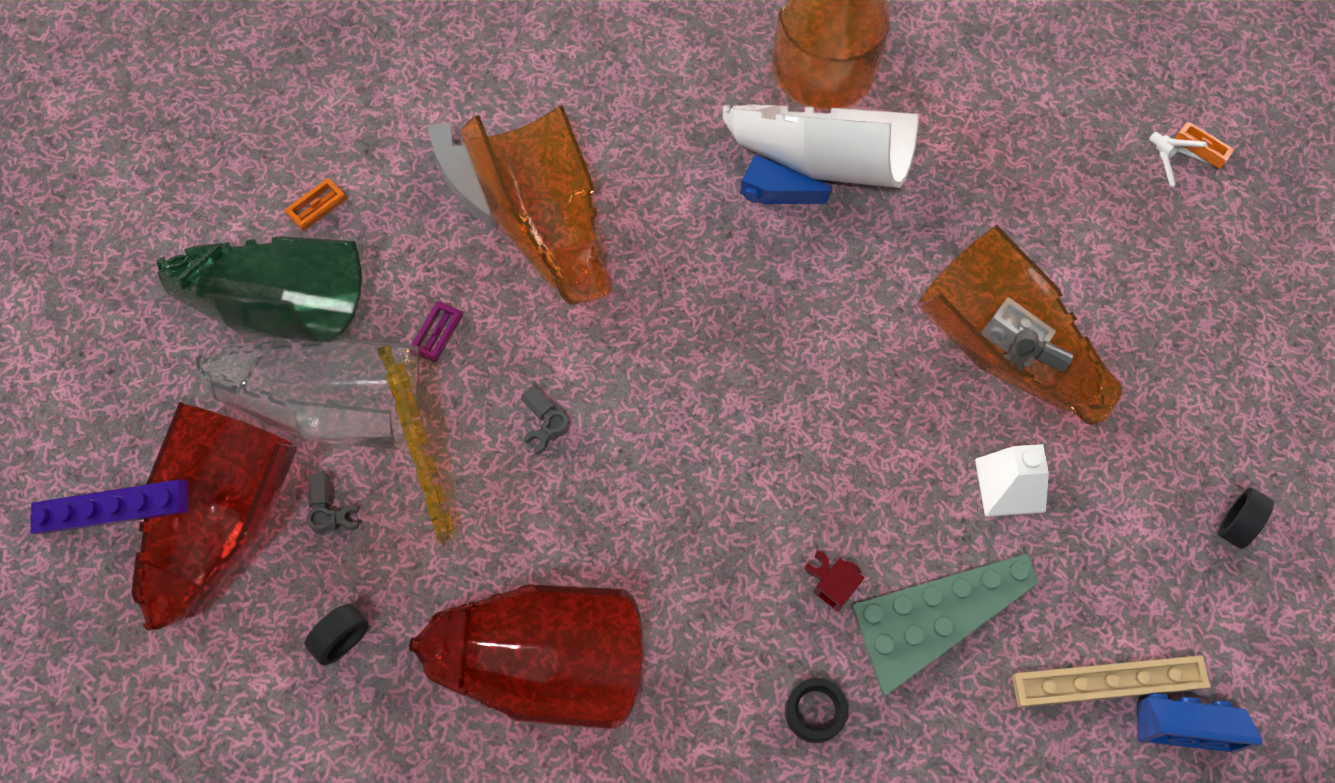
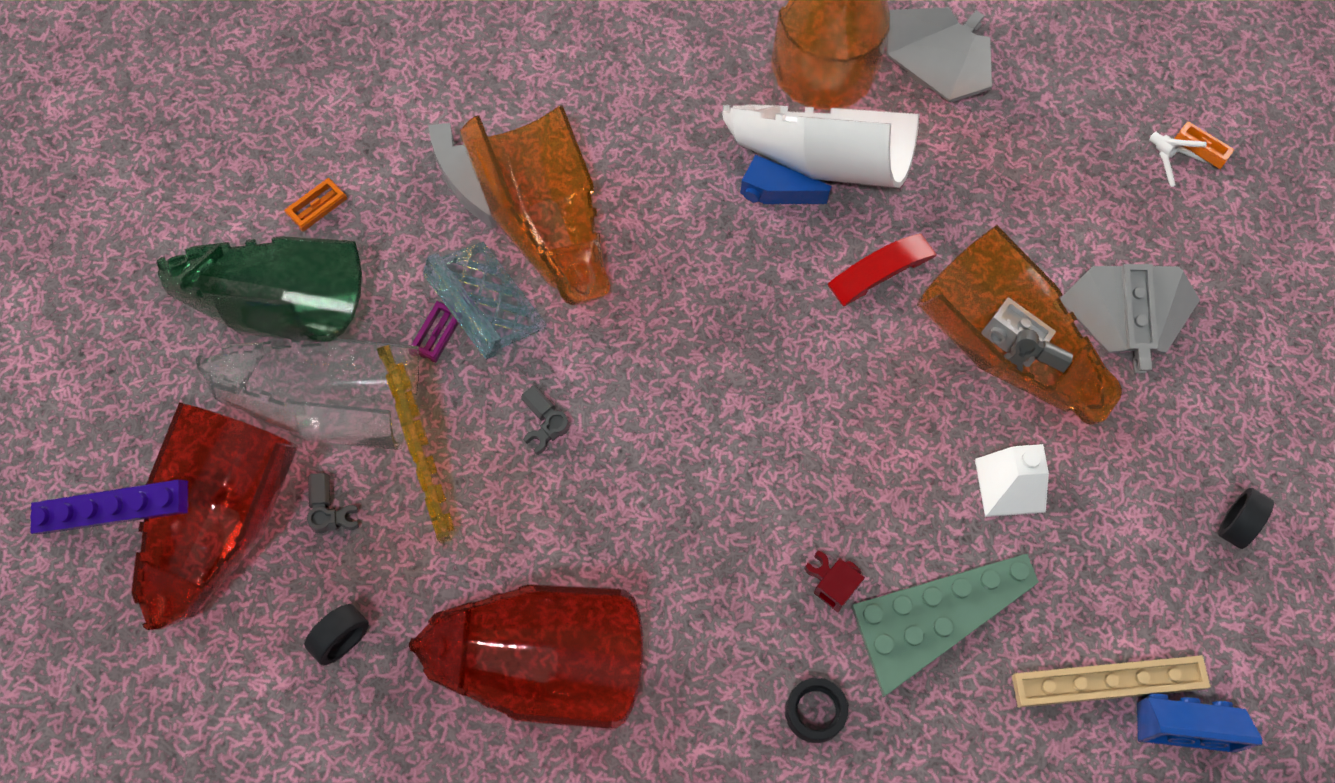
(463, 304): none -> clear light blue fence
(880, 266): none -> red slope
(941, 51): none -> light grey panel
(1133, 308): none -> light grey panel

